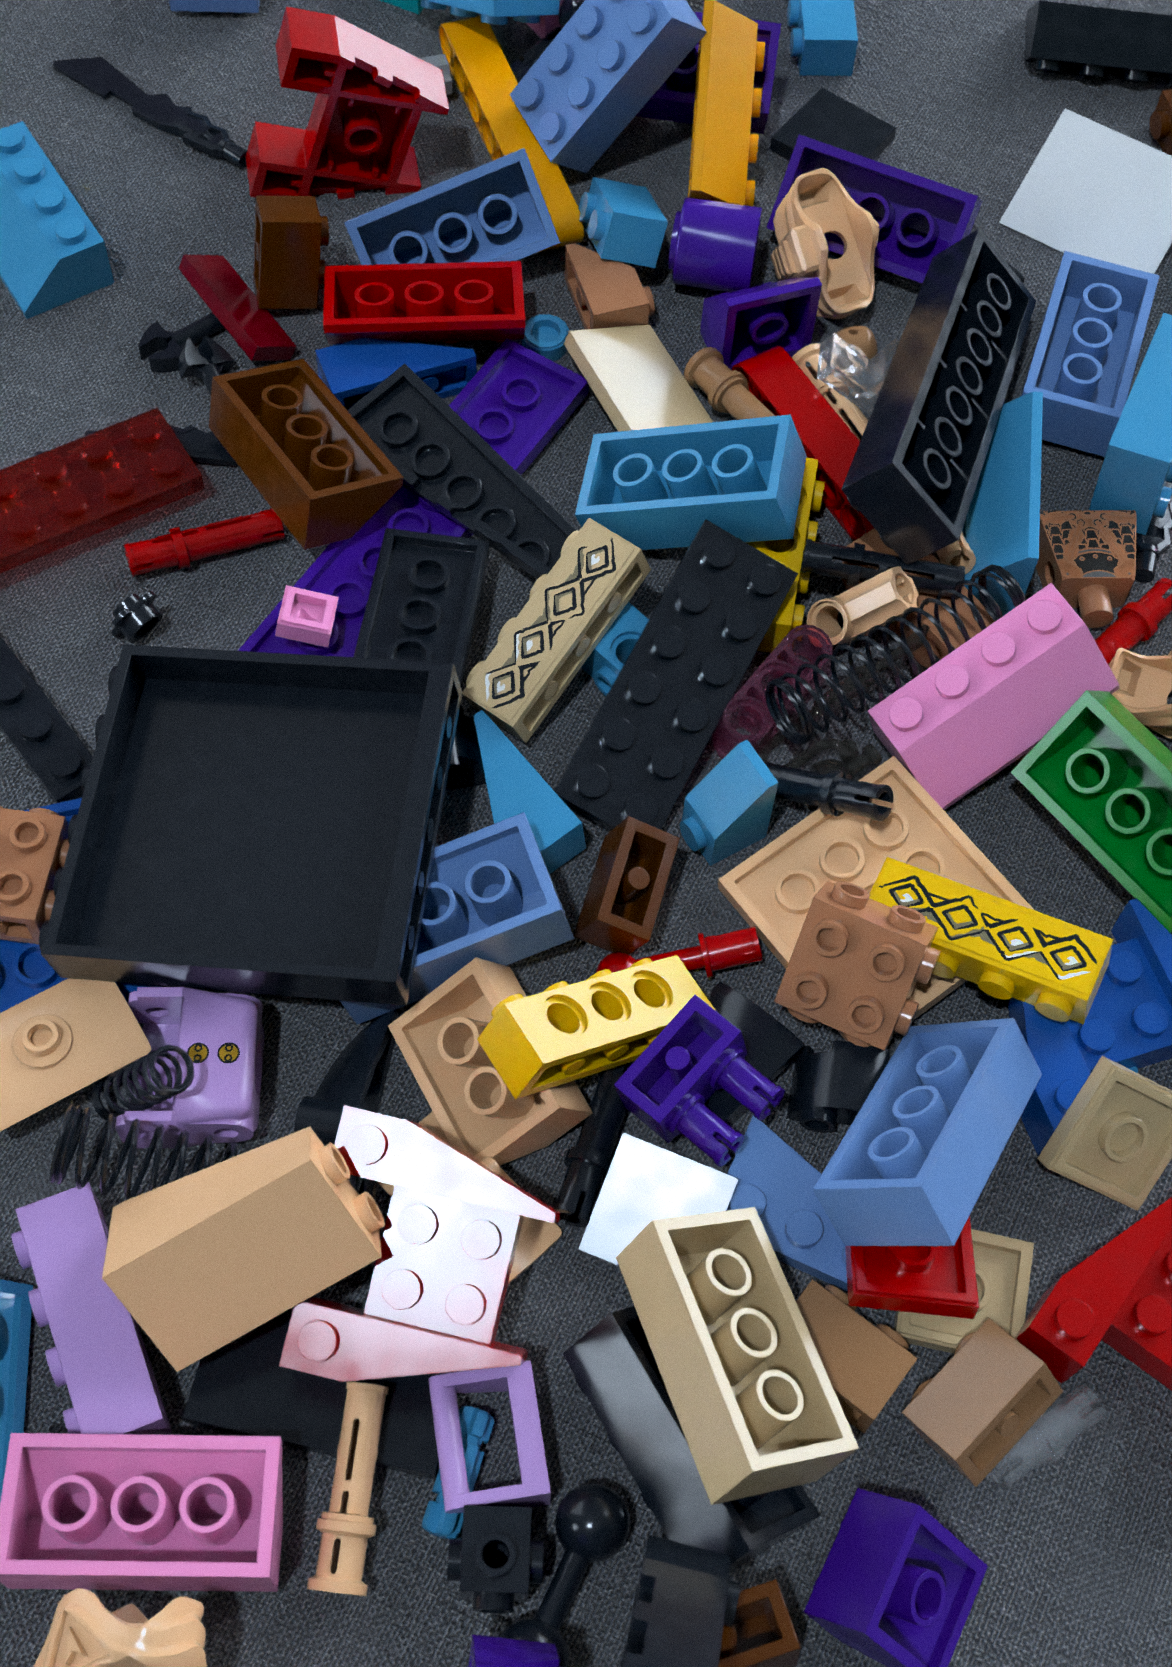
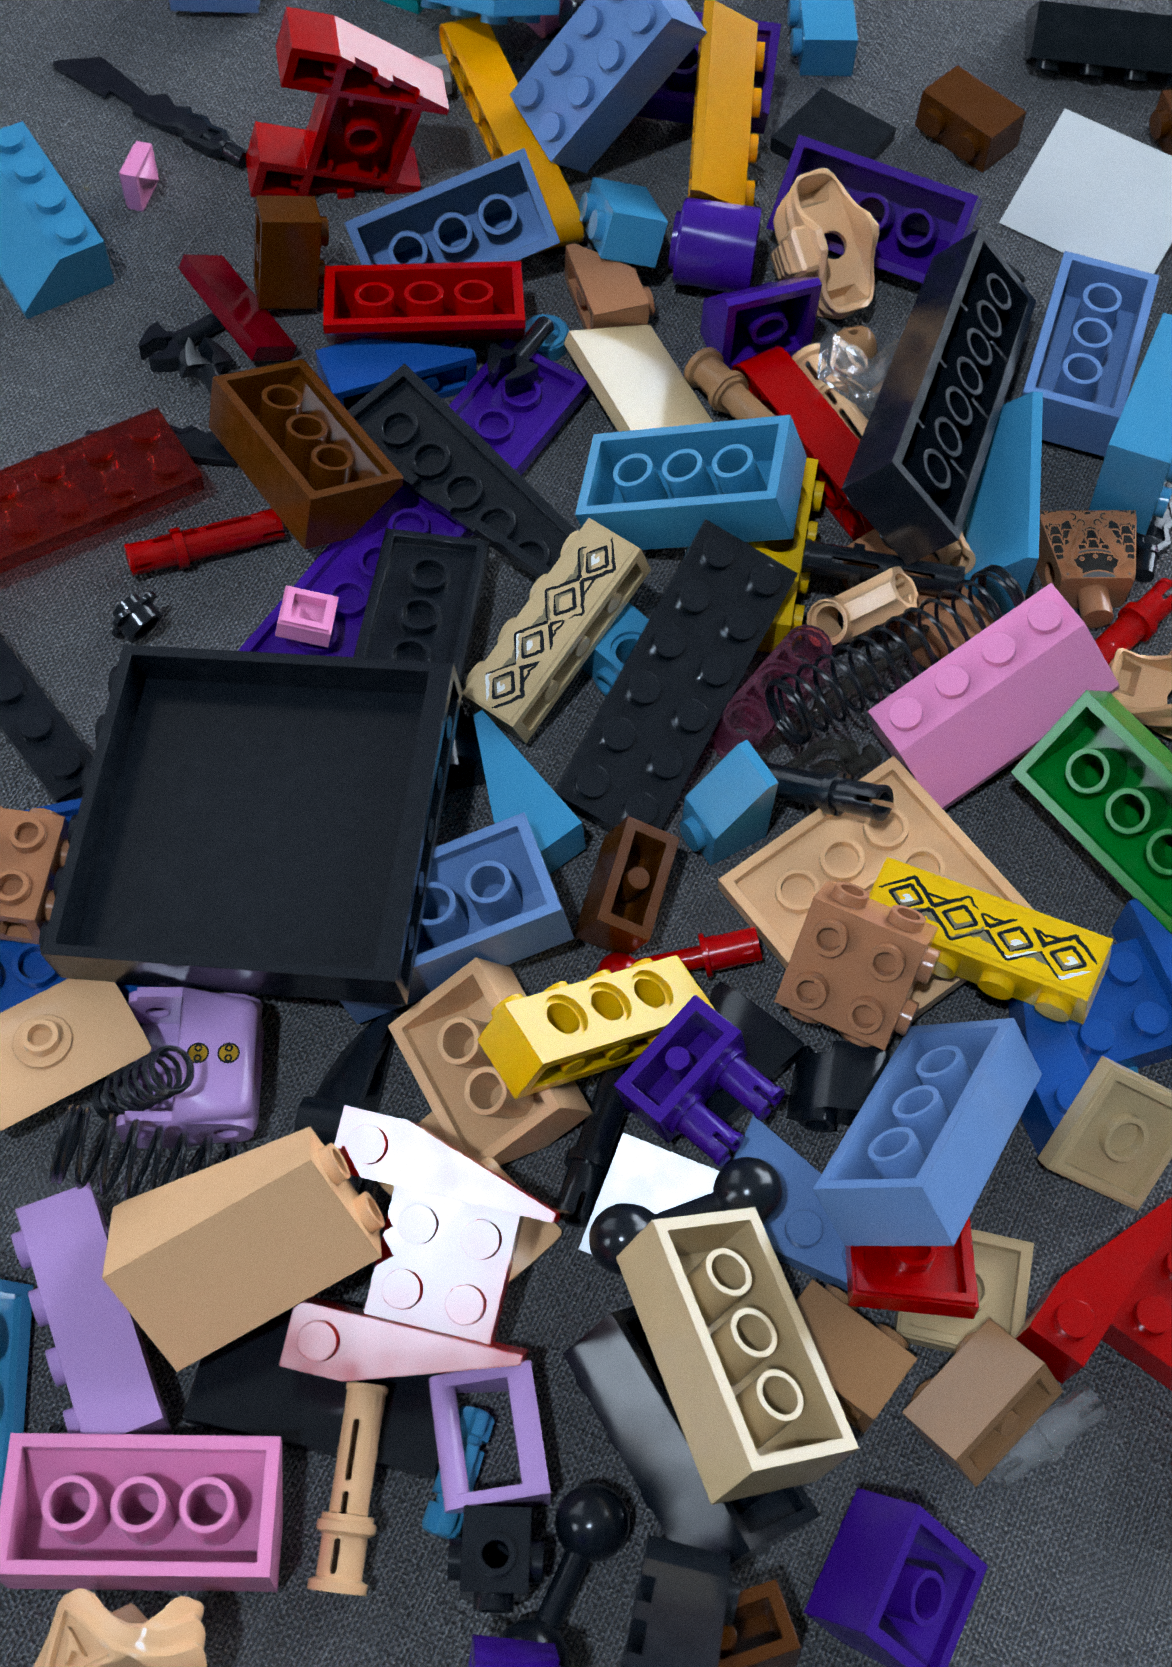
(139, 176): none -> bright pink tile
(519, 356): none -> black bar
(739, 1185): none -> black piece
(970, 118): none -> reddish brown brick

